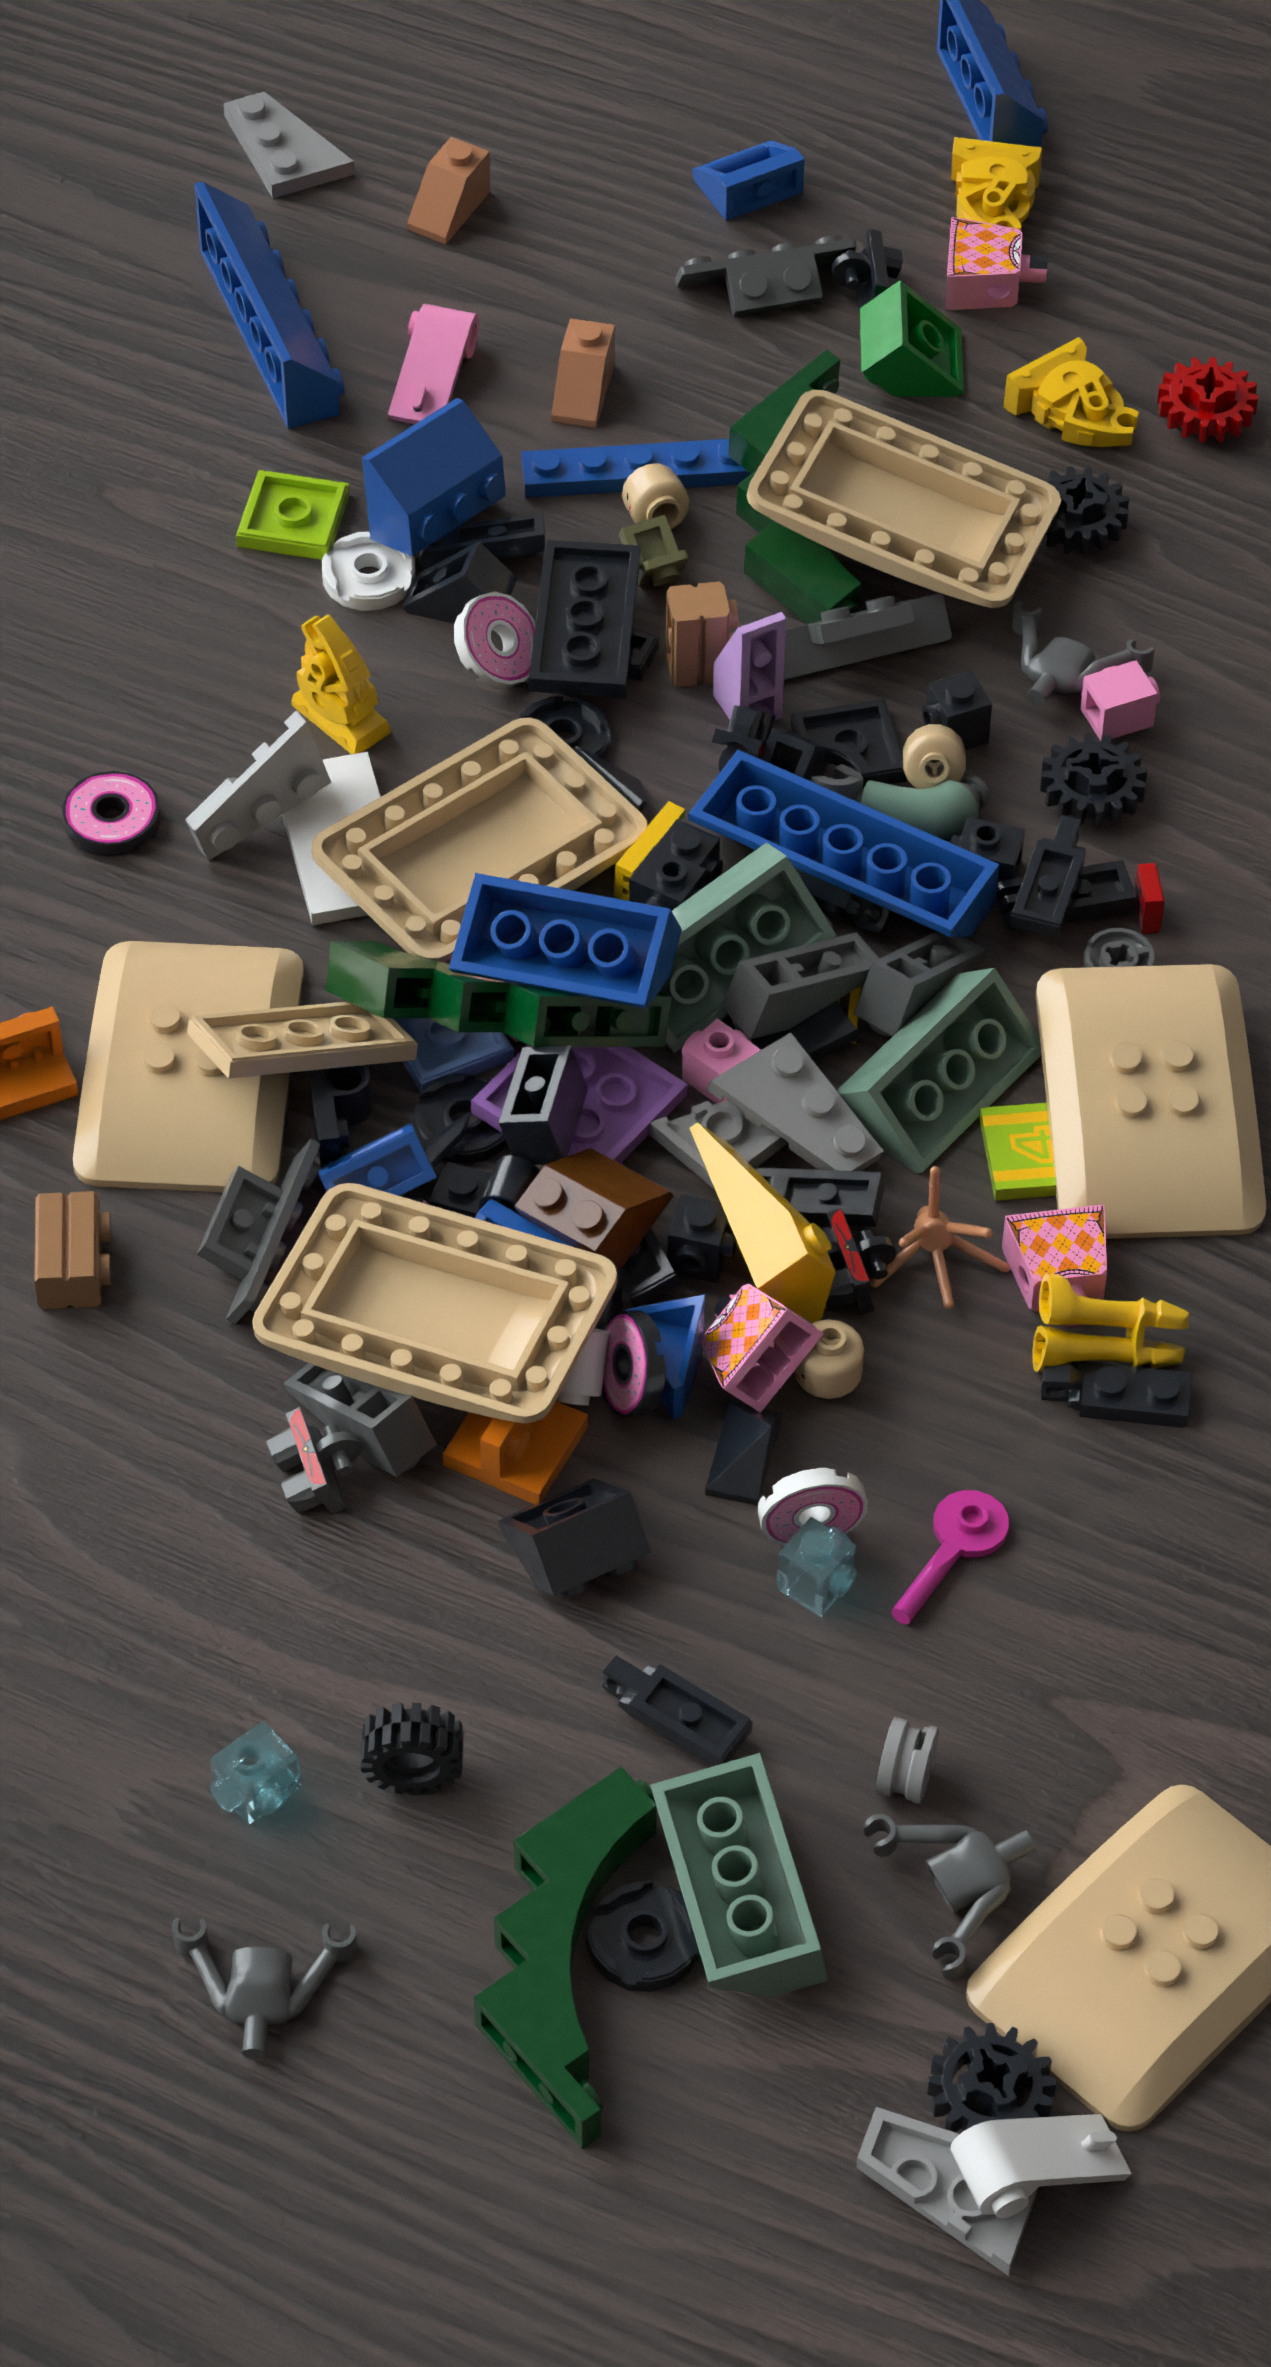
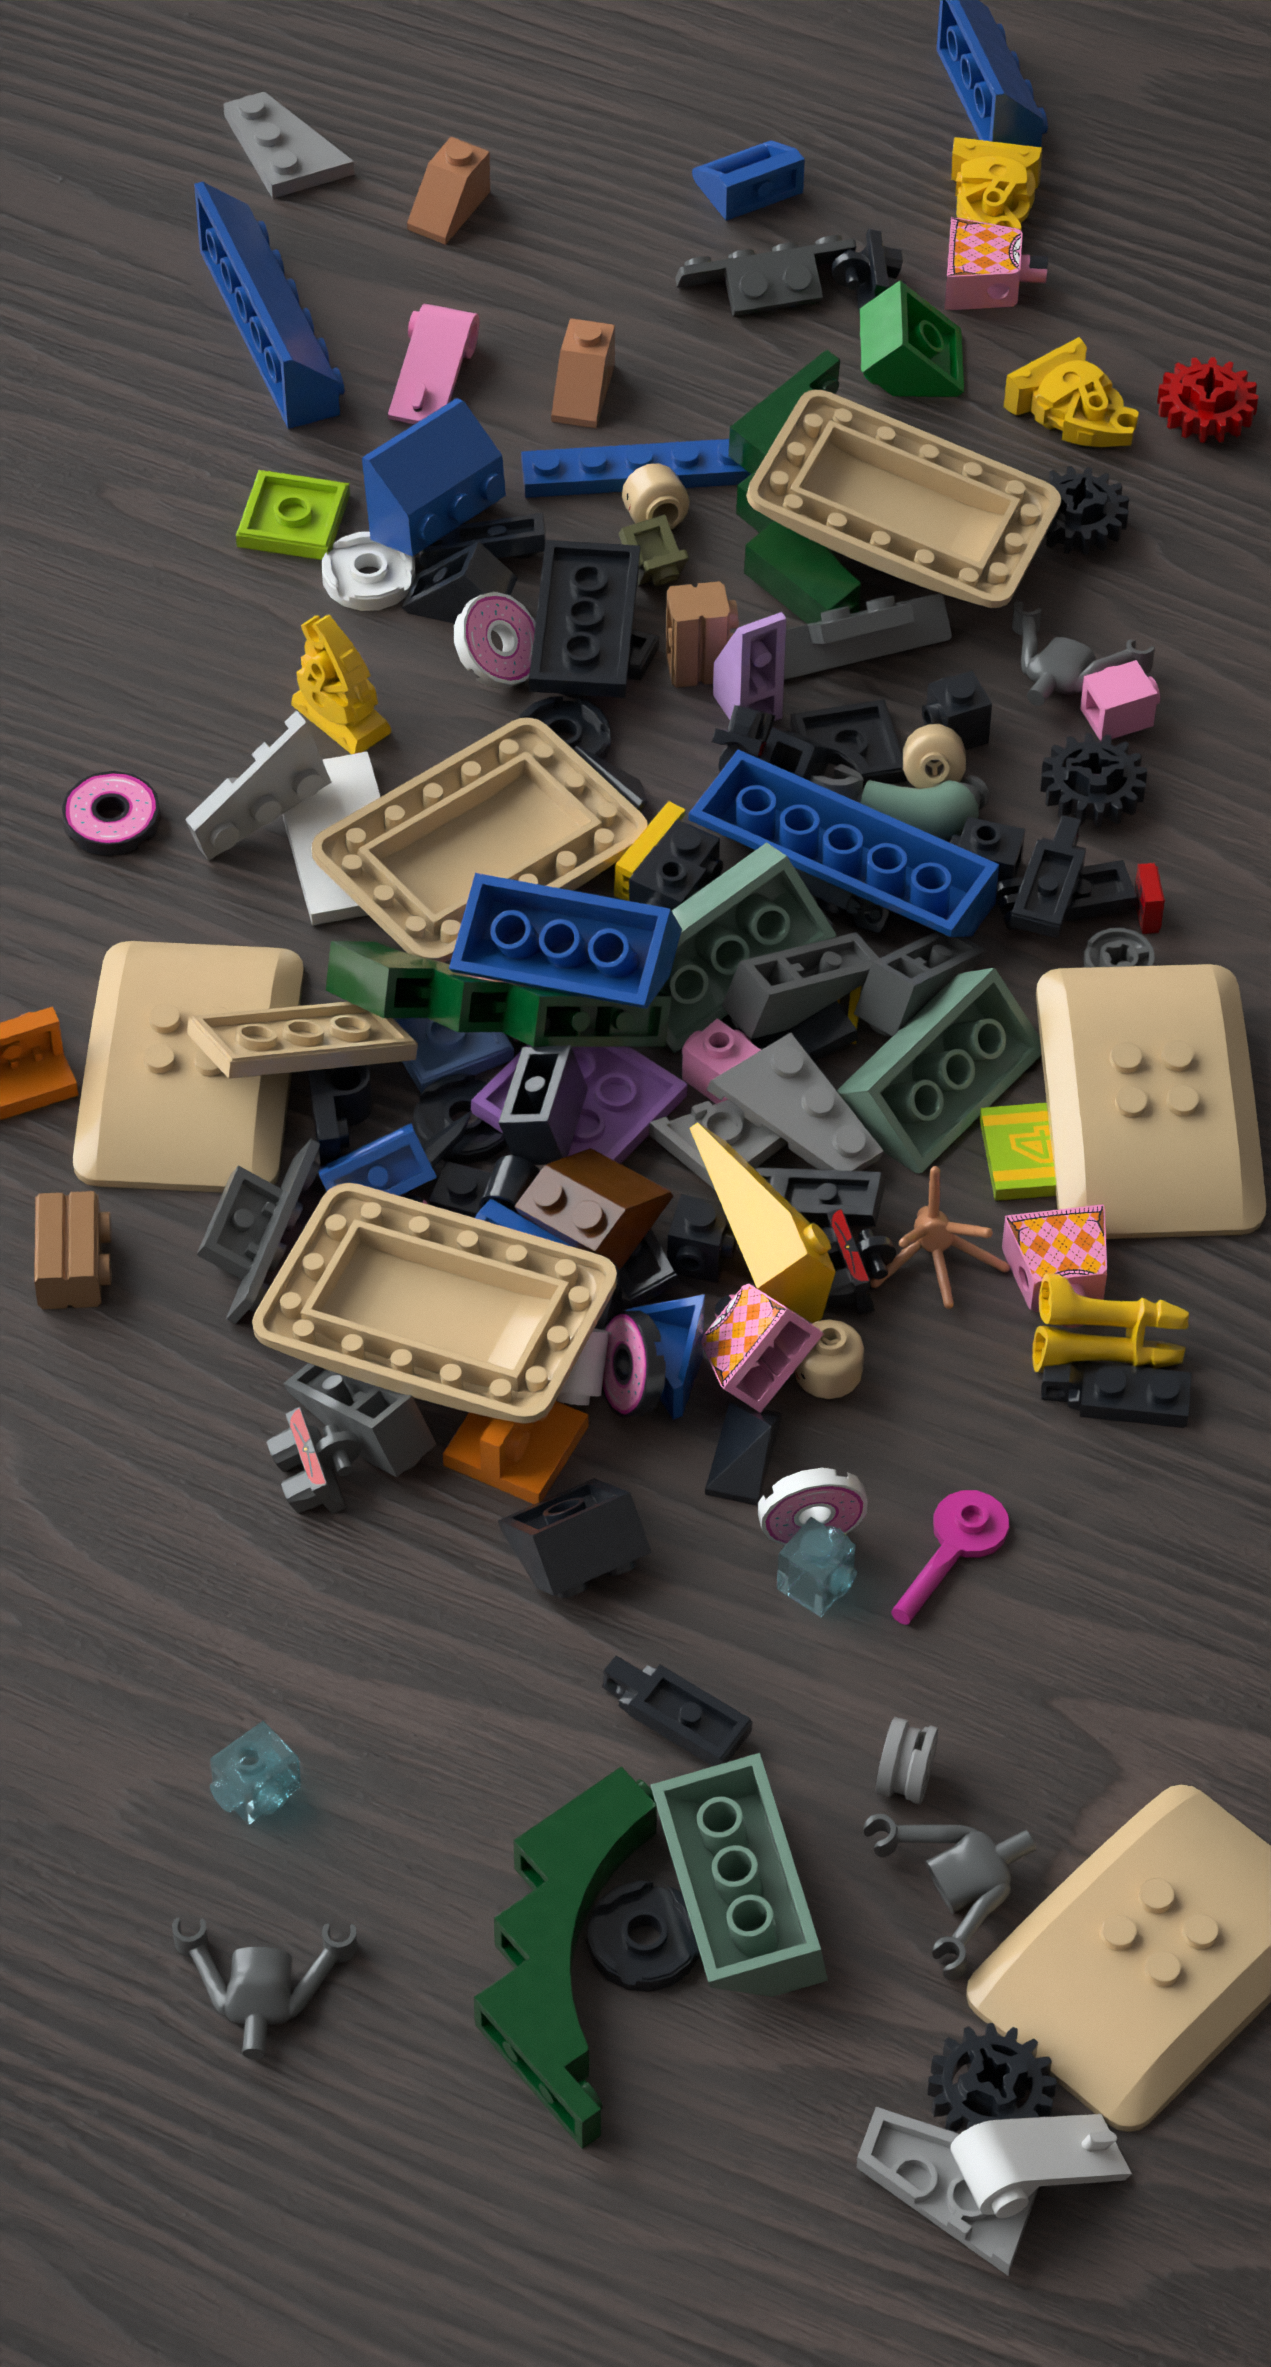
(412, 1748): black tyre -> none

